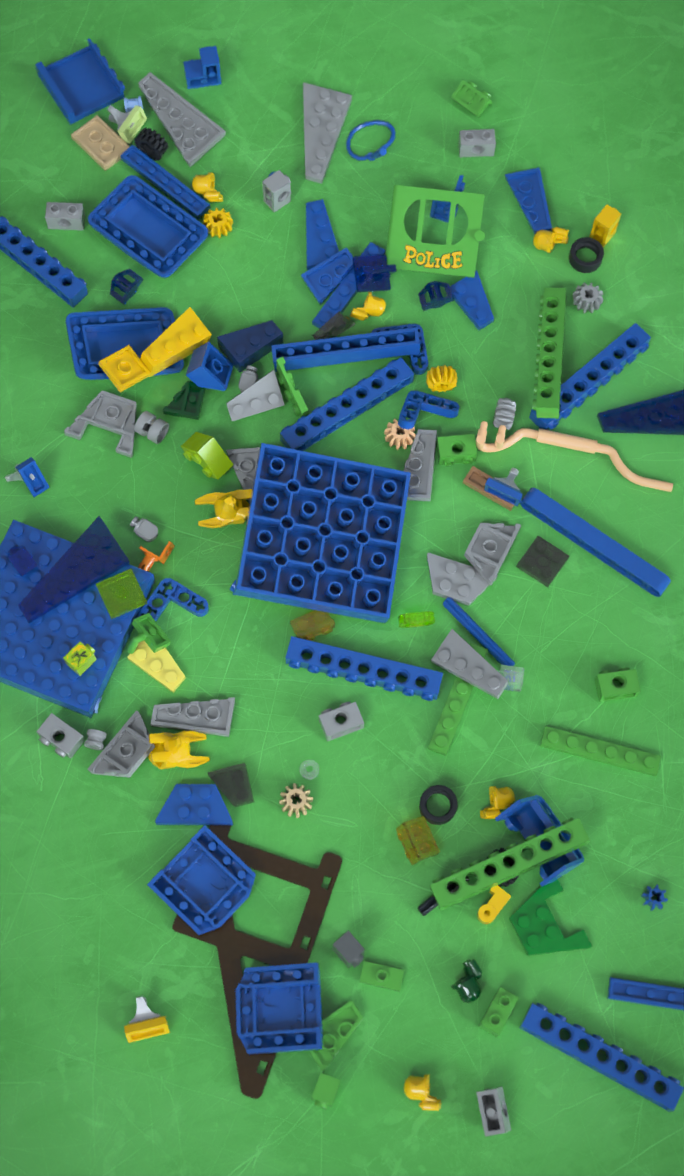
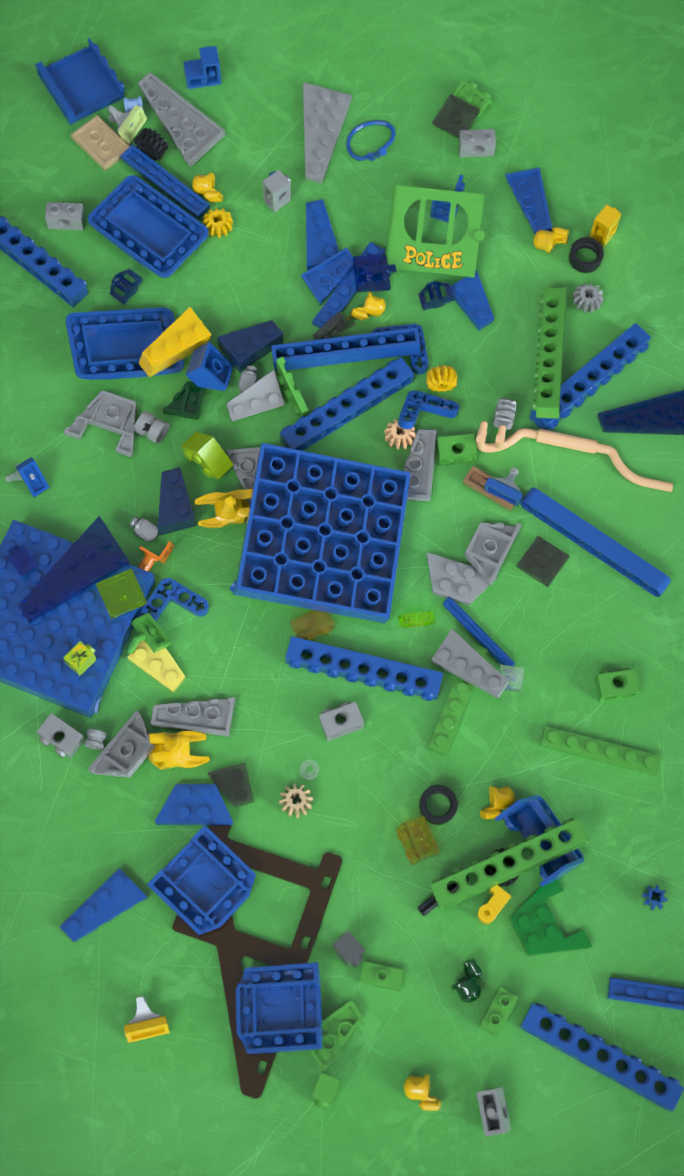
(109, 901): none -> blue wing
(124, 368): yellow plate -> none
(174, 503): none -> dark blue wedge
(455, 116): none -> clear smoke plate

